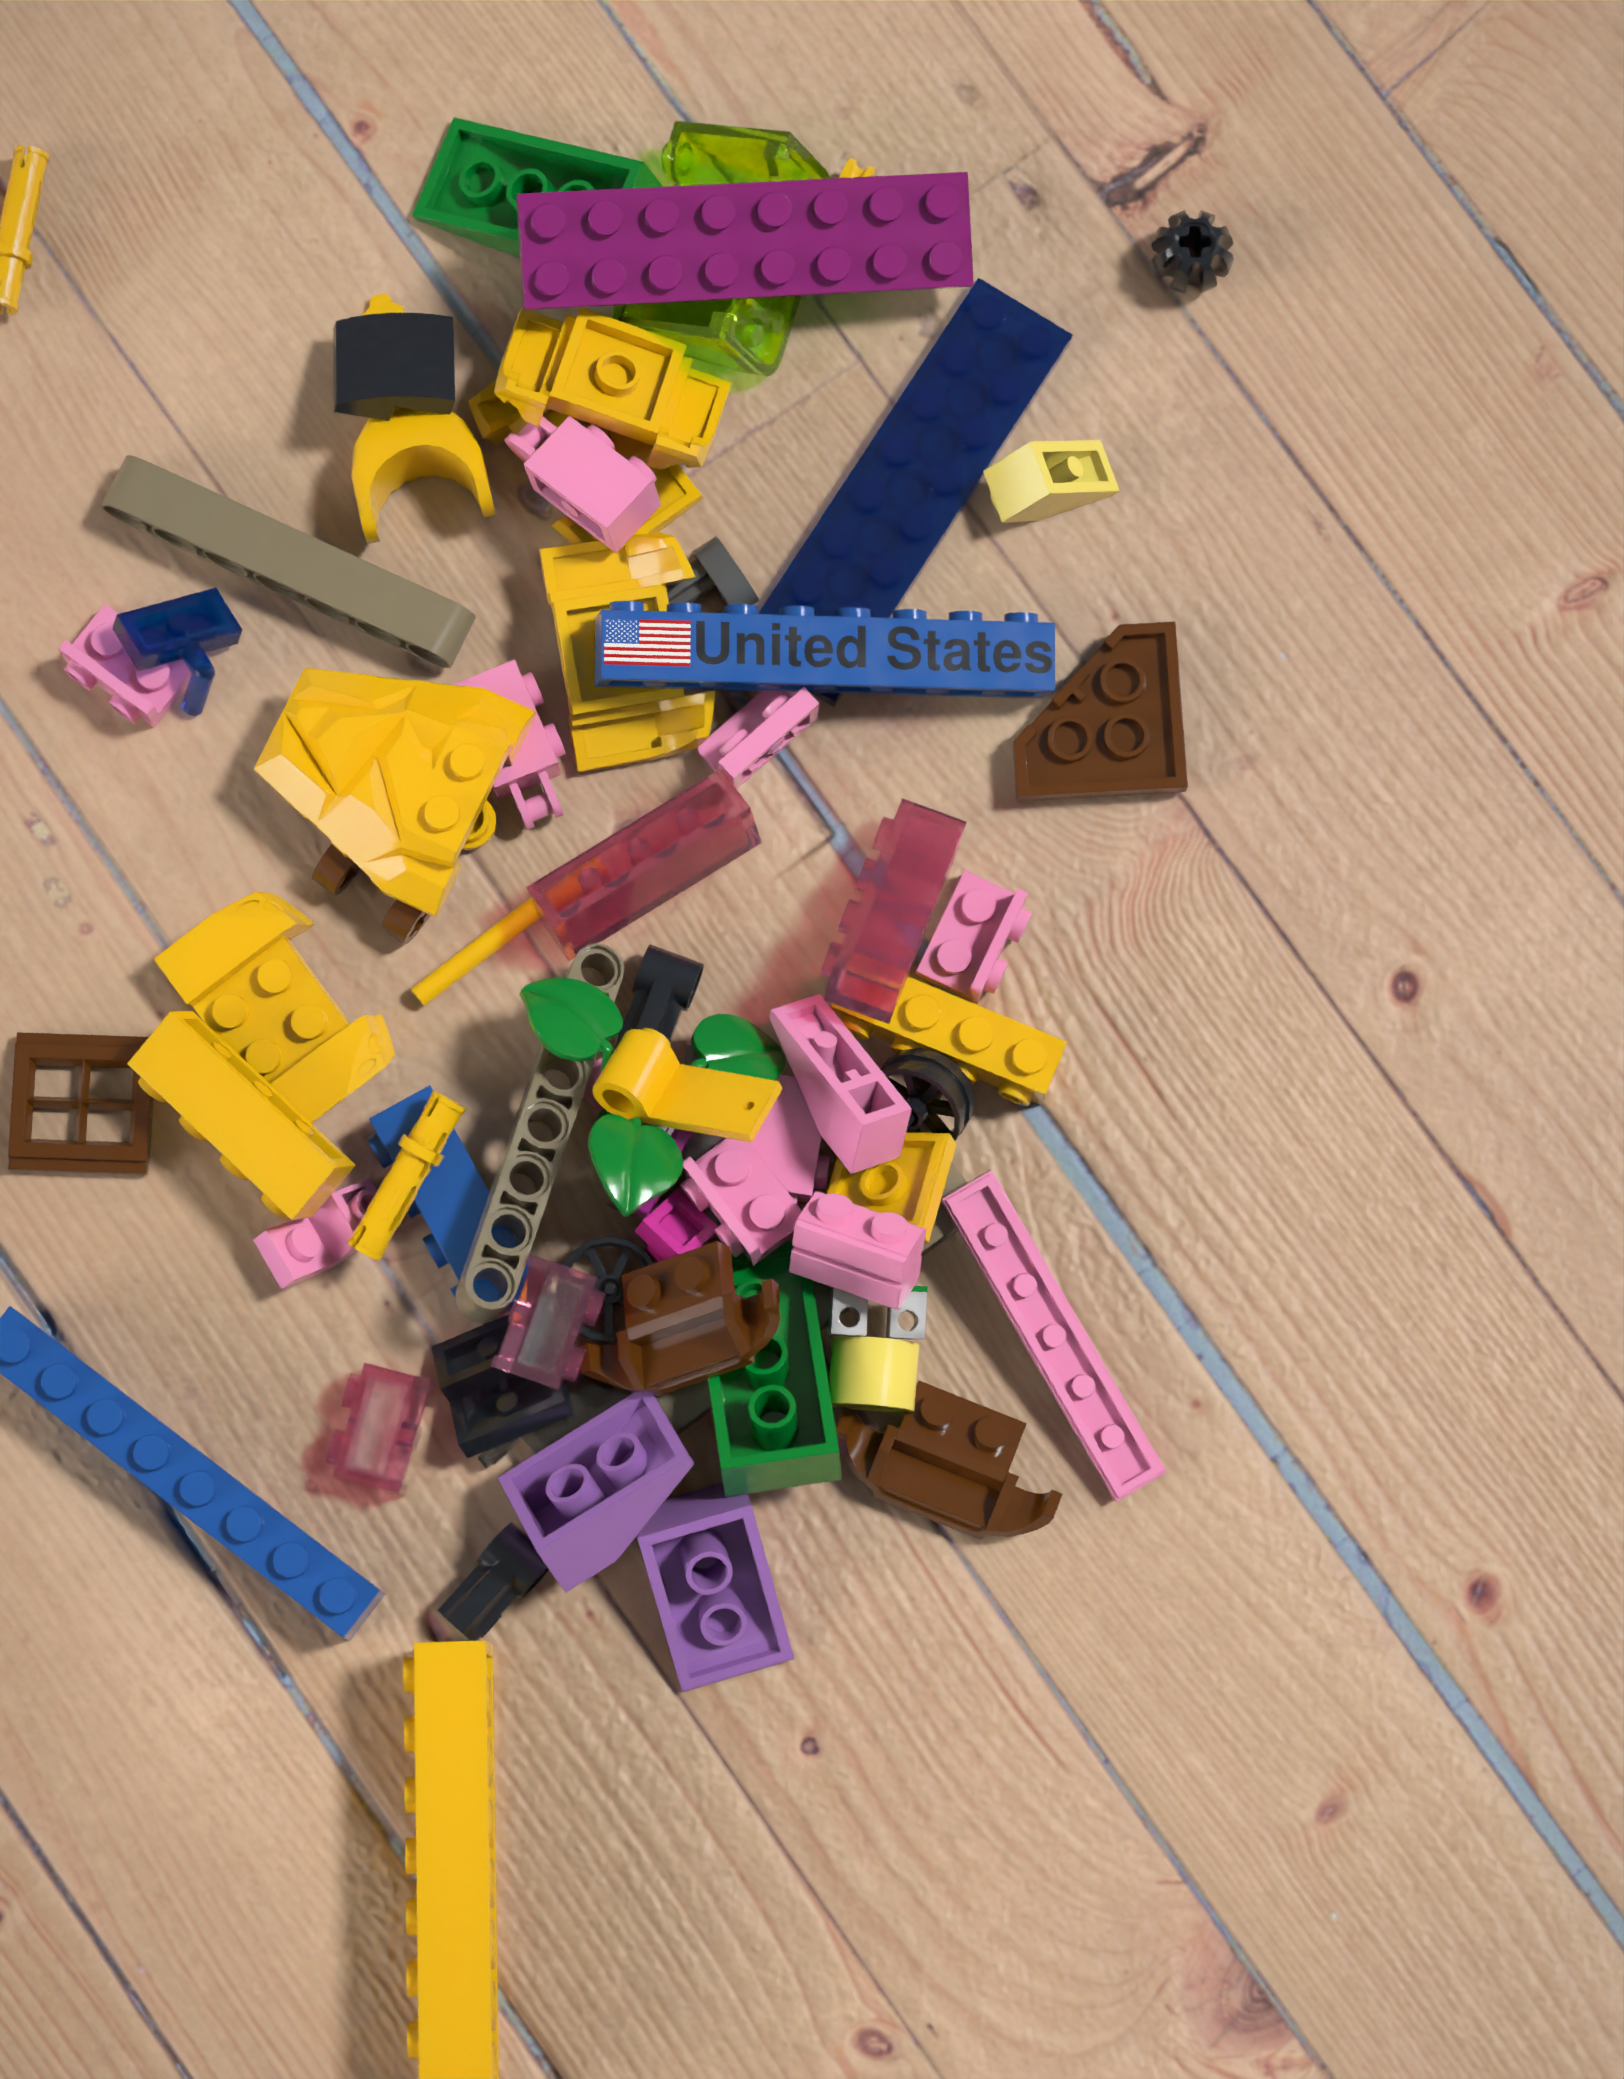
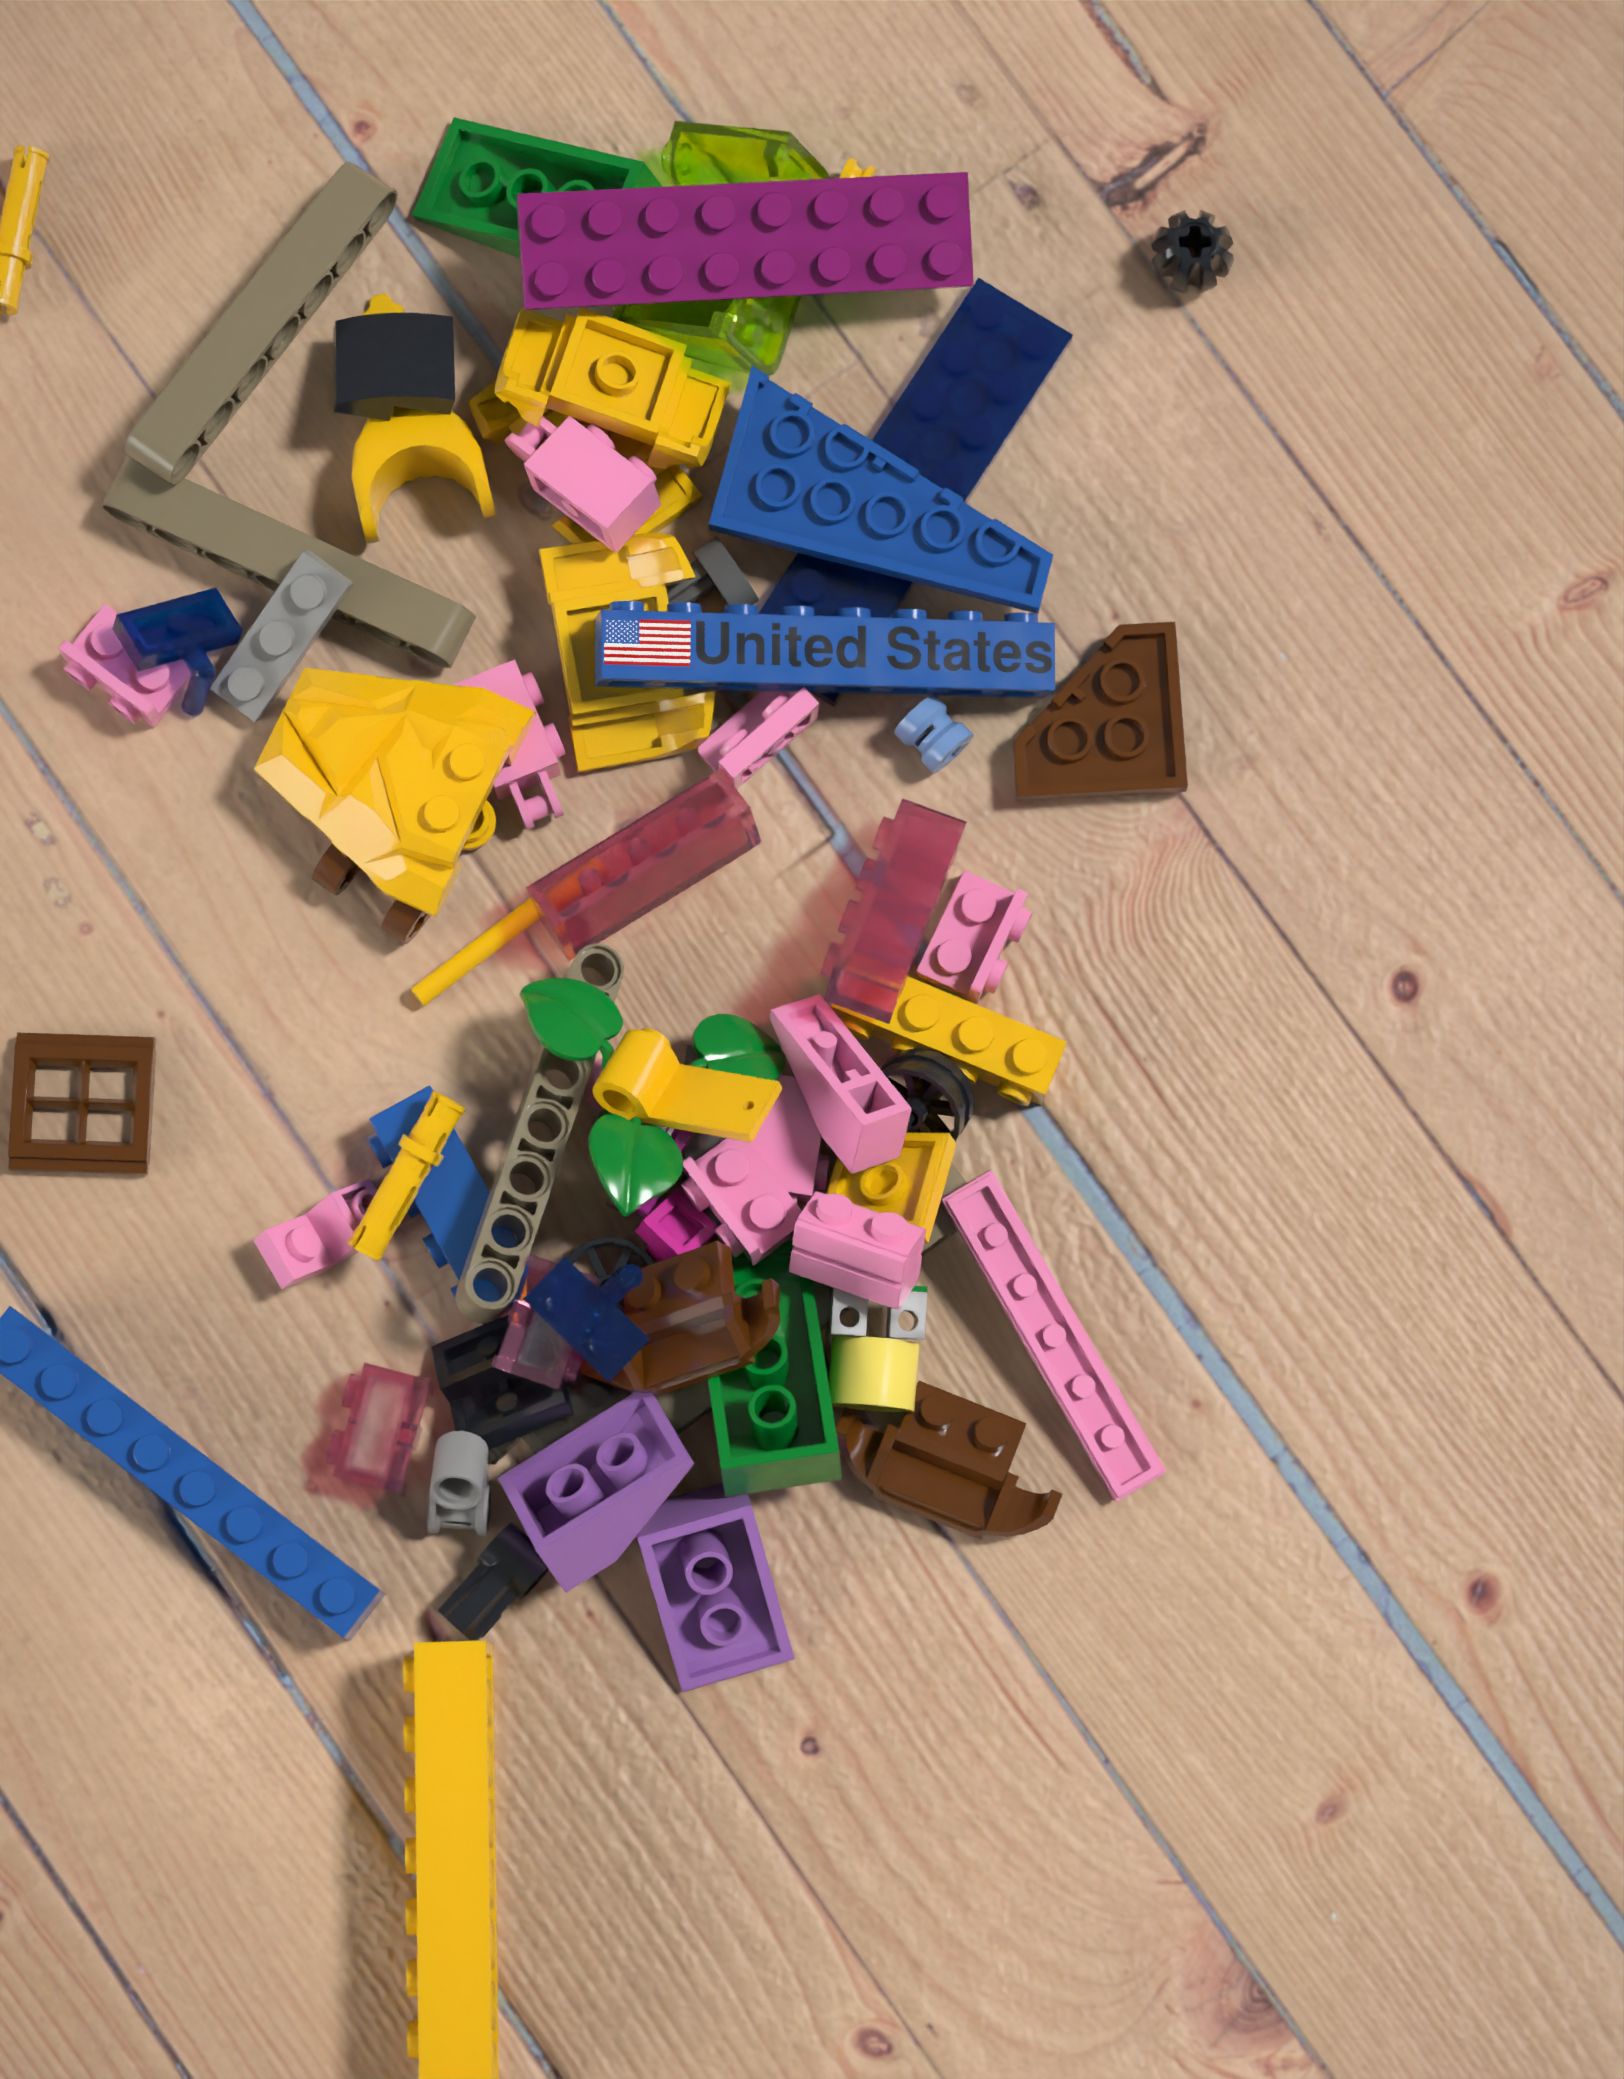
(240, 1116): yellow brick -> none
(260, 323): none -> dark tan beam
(272, 1006): yellow piece -> none
(281, 635): none -> light grey plate
(460, 1484): none -> light grey piece
(589, 1315): none -> clear blue plate
(662, 991): black piece -> none
(846, 500): none -> blue wing
(933, 733): none -> medium blue wheel
(1049, 479): light yellow slope -> none

